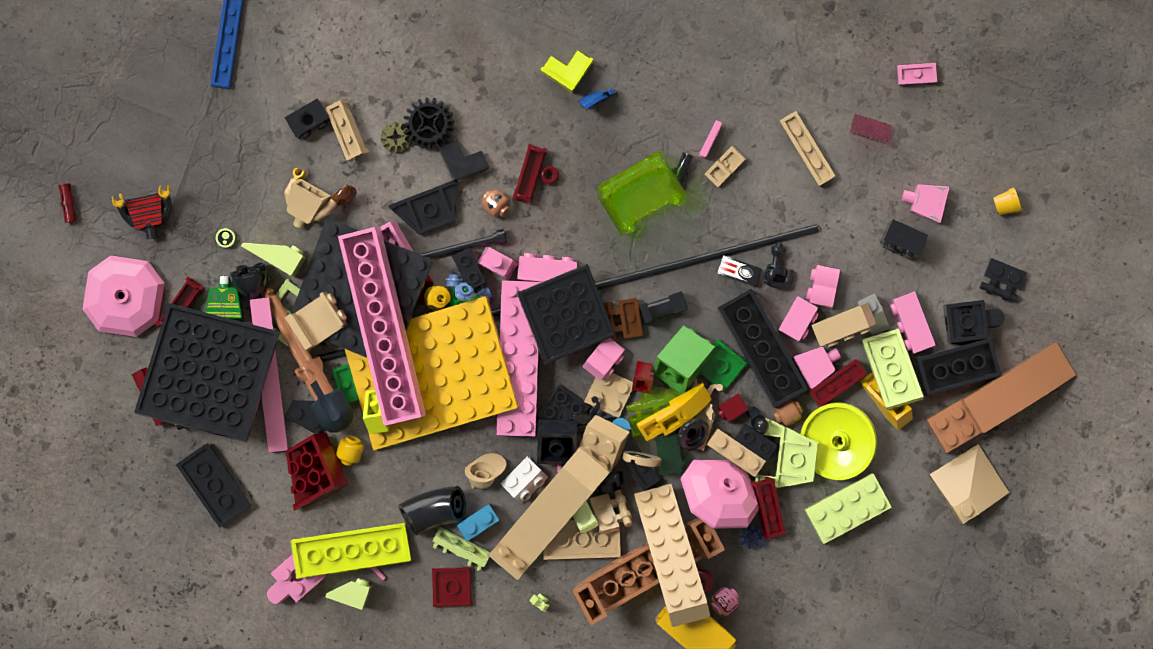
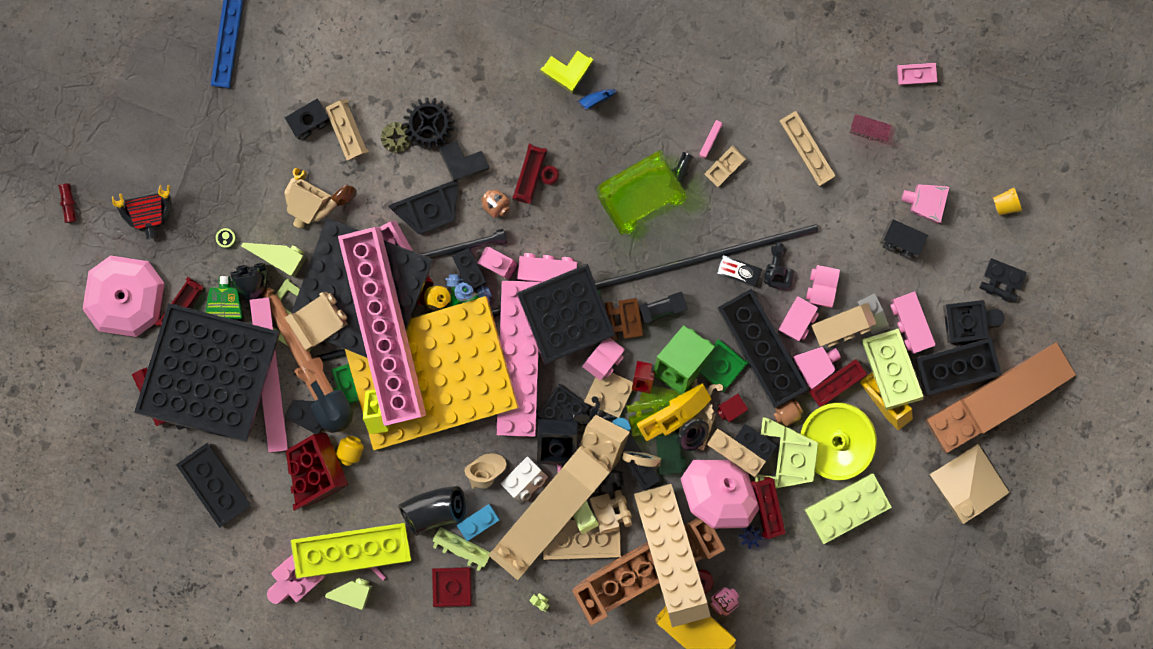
(757, 420): black pin -> none

